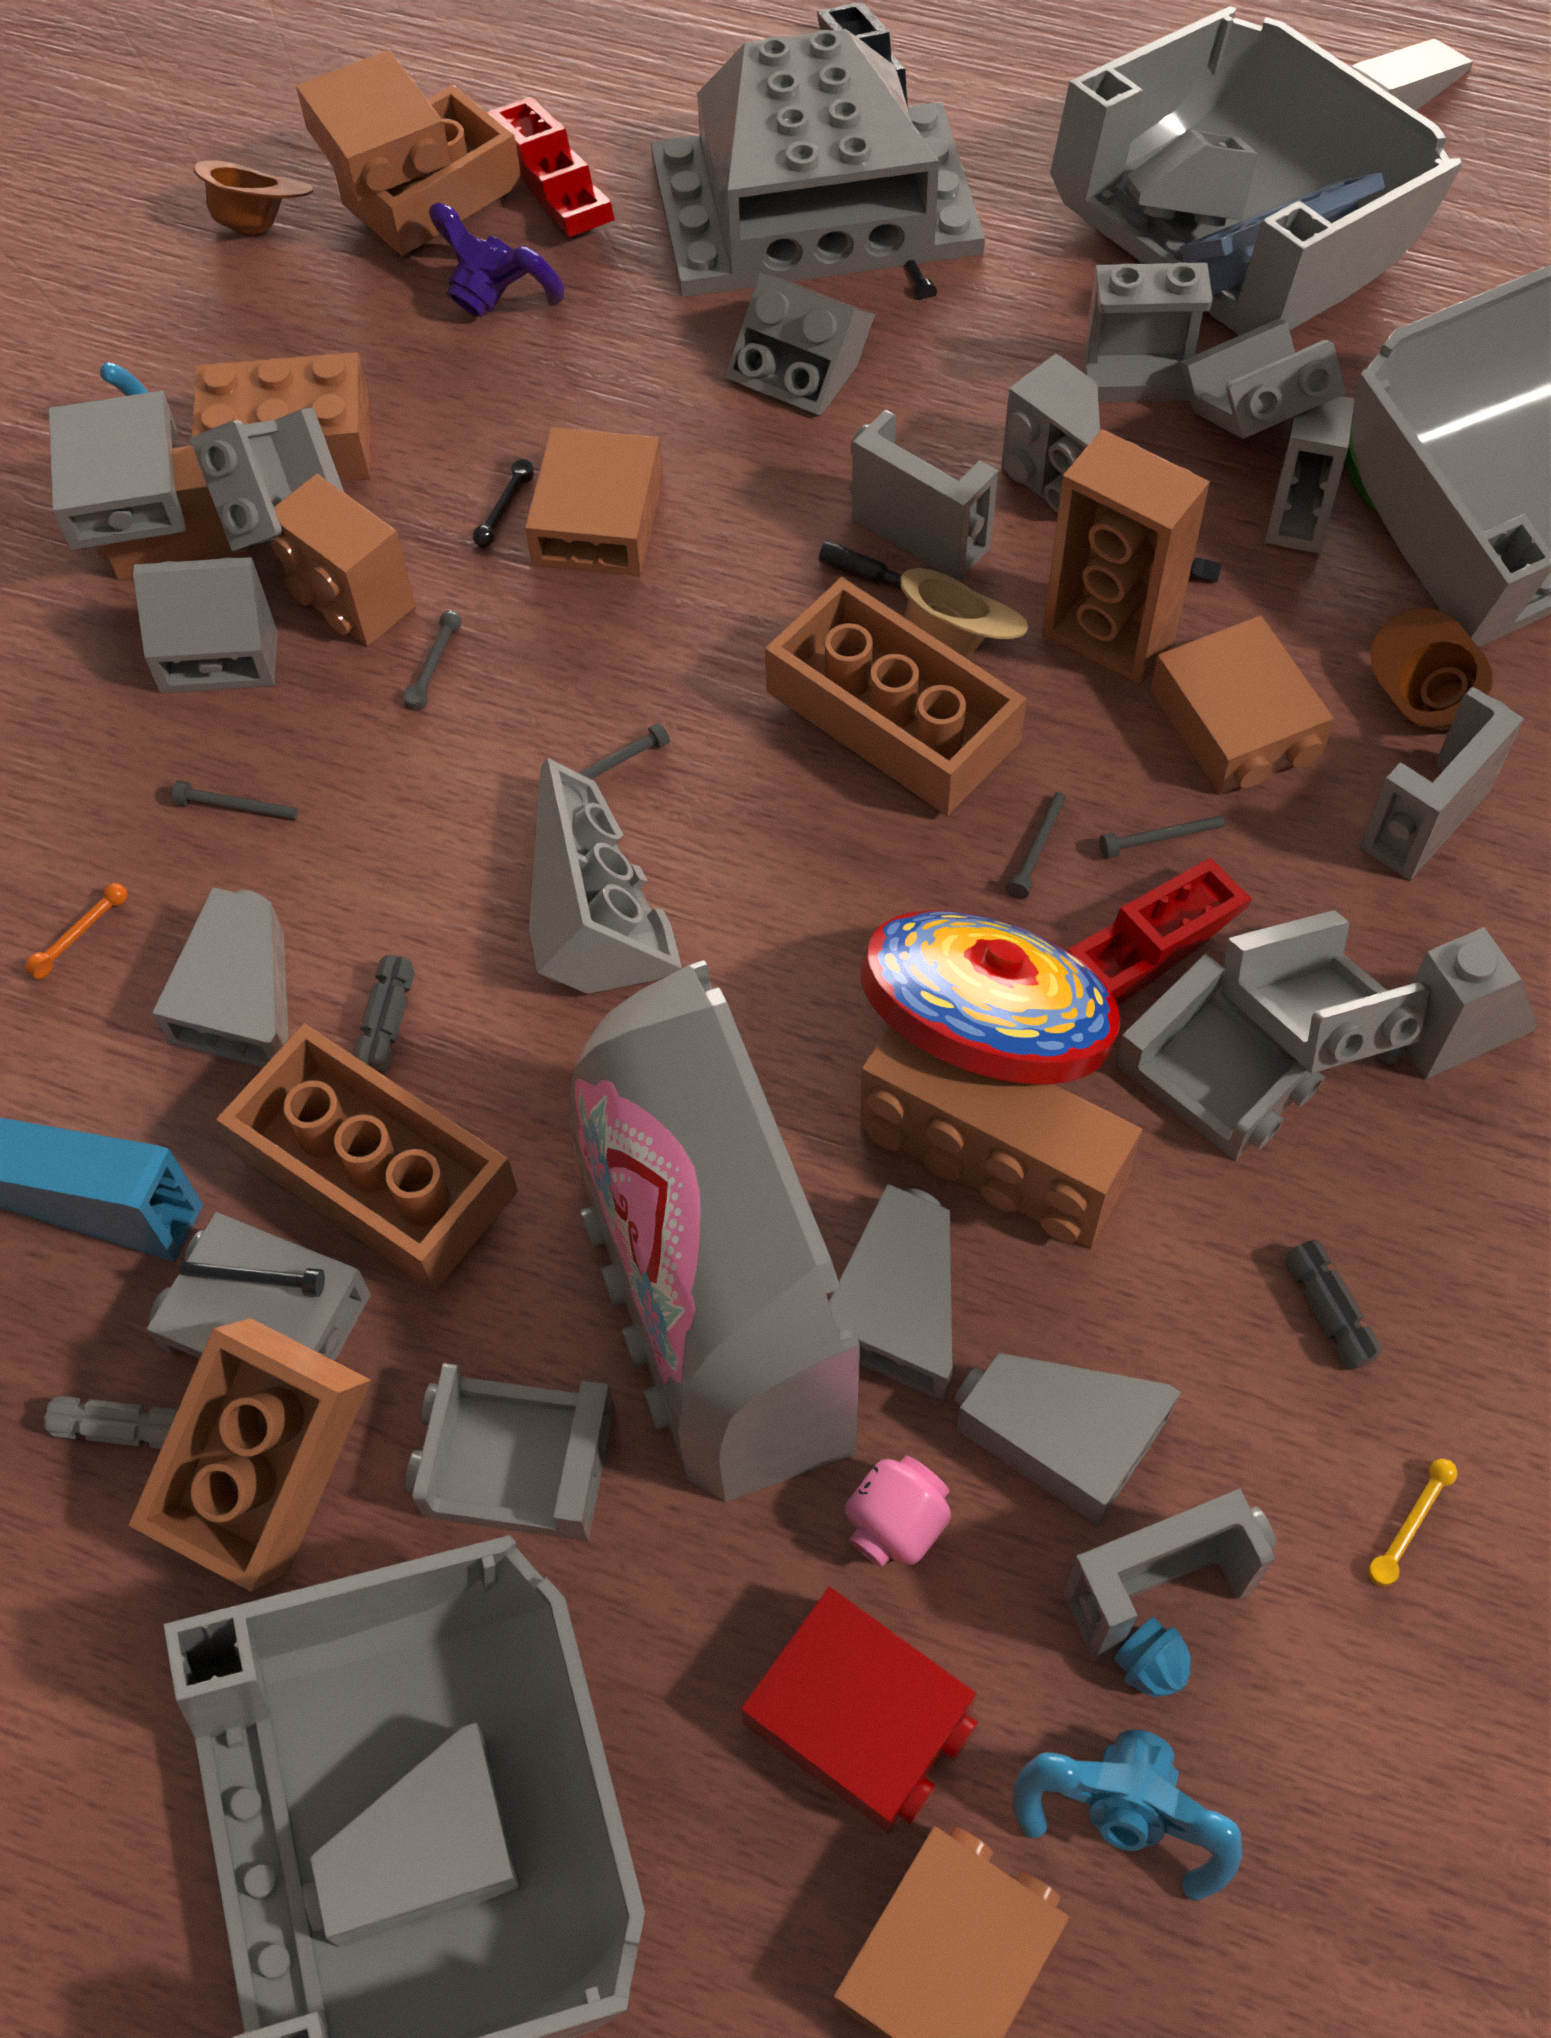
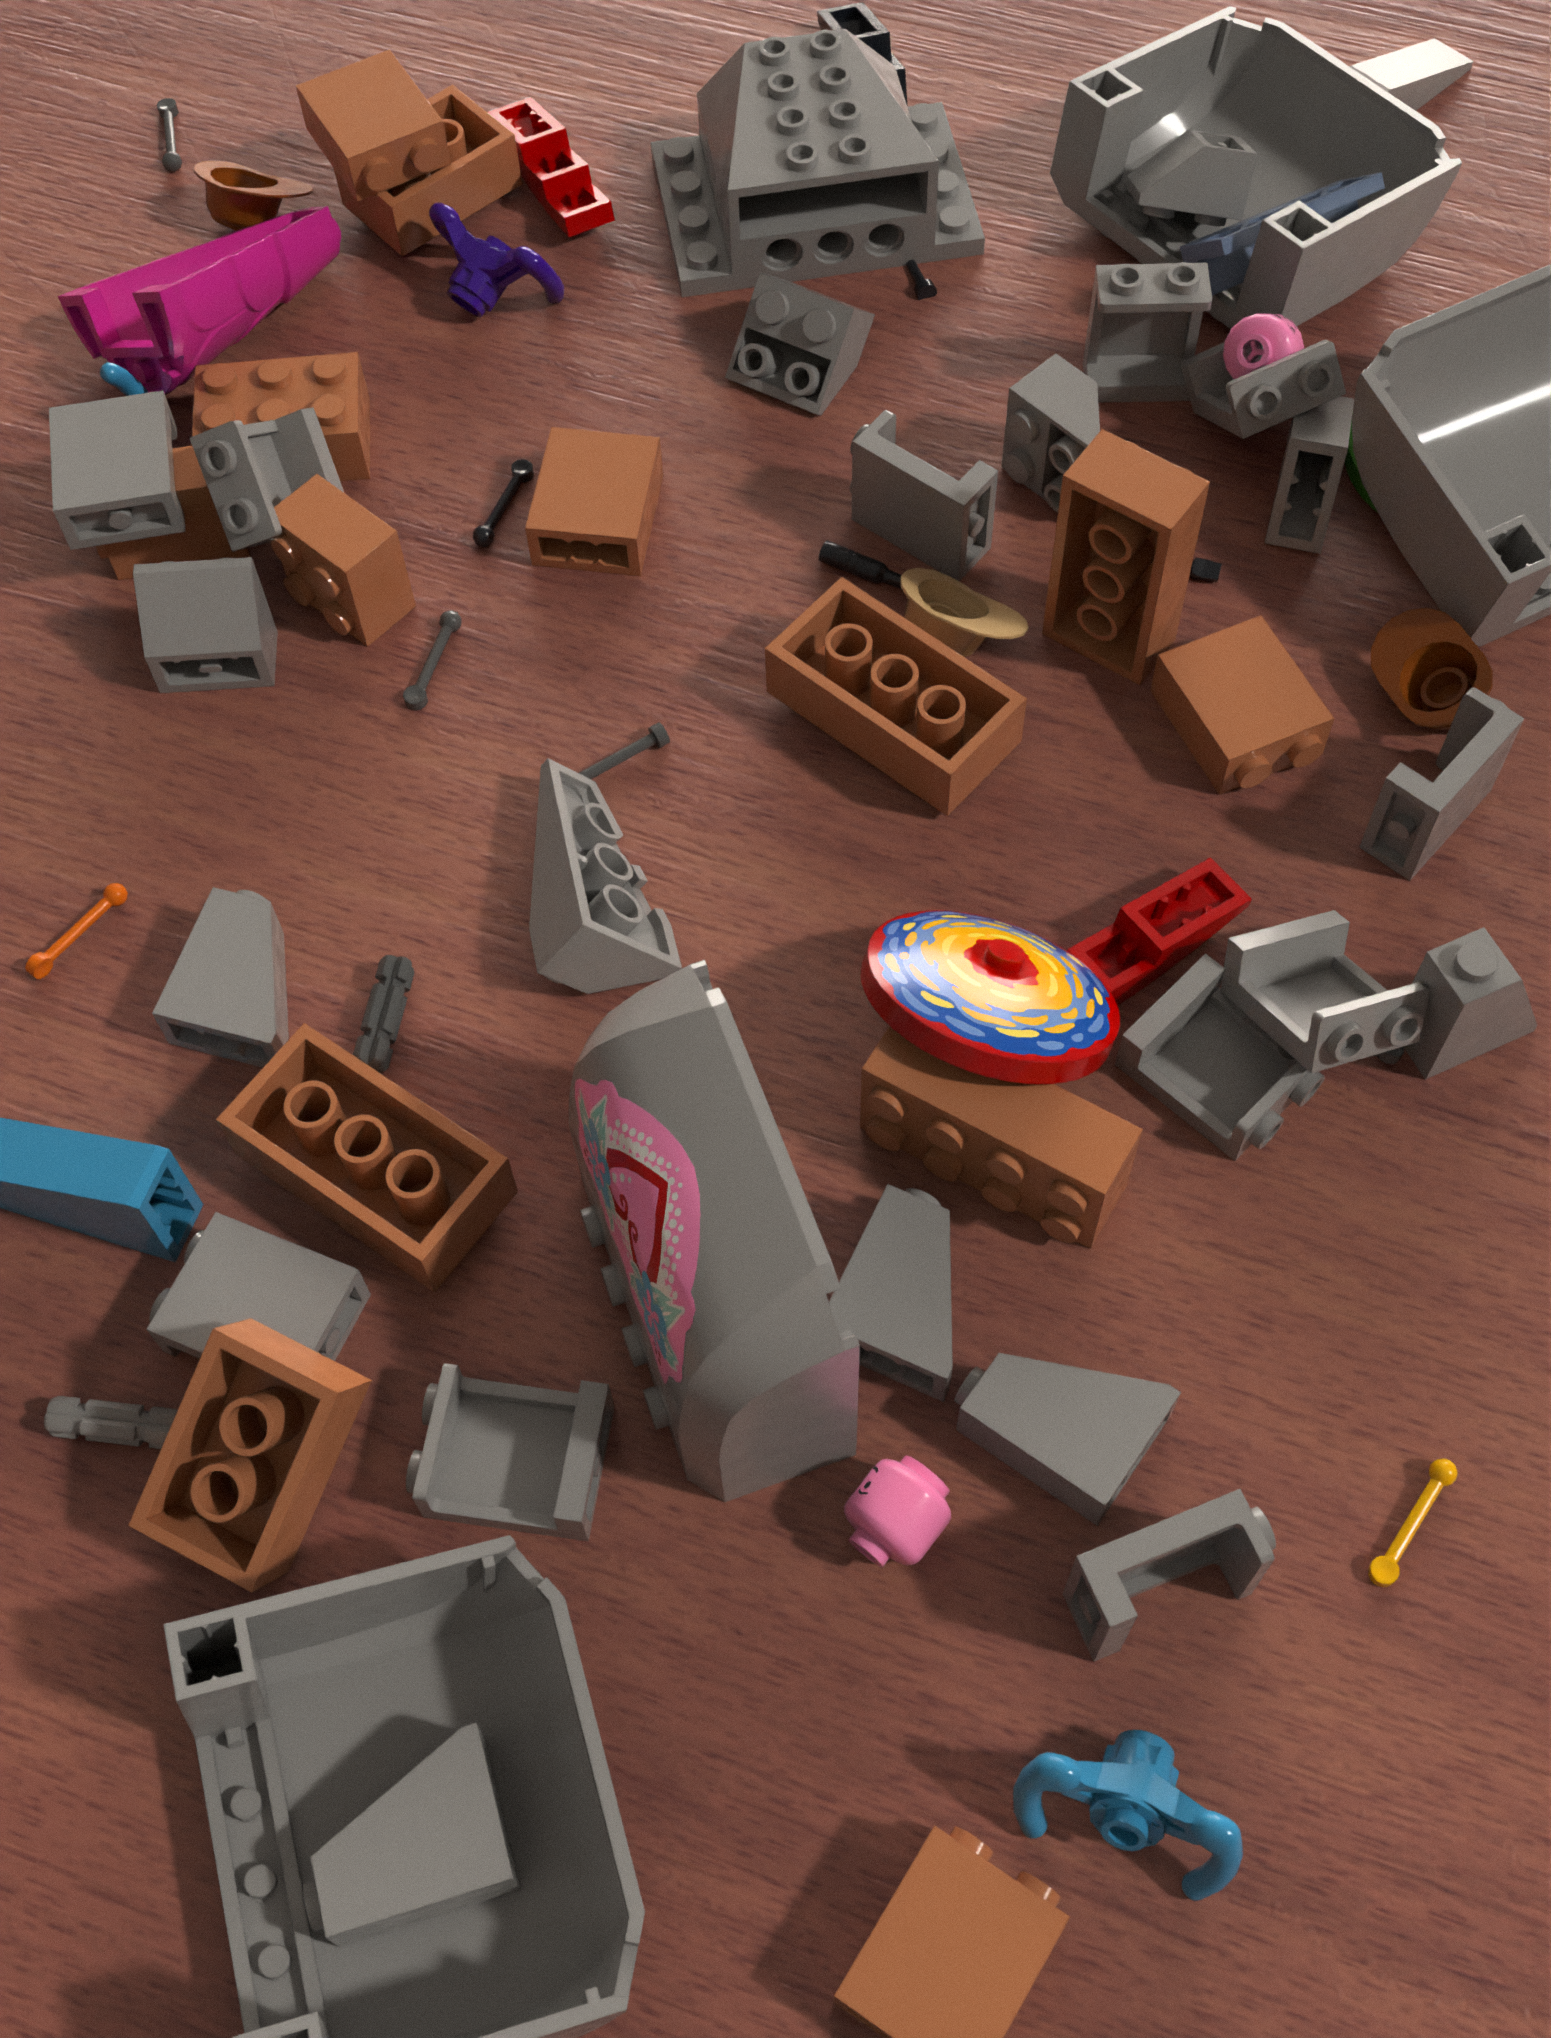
(168, 110): none -> dark grey hinge
(183, 793): dark grey piece -> none
(201, 299): none -> dark pink cone
(311, 1281): black piece -> none
(861, 1711): red brick -> none
(1019, 884): dark grey piece -> none
(1111, 845): dark grey piece -> none
(1155, 1660): dark azure plate -> none
(1275, 333): none -> bright pink head
(1333, 1305): dark grey axle -> none

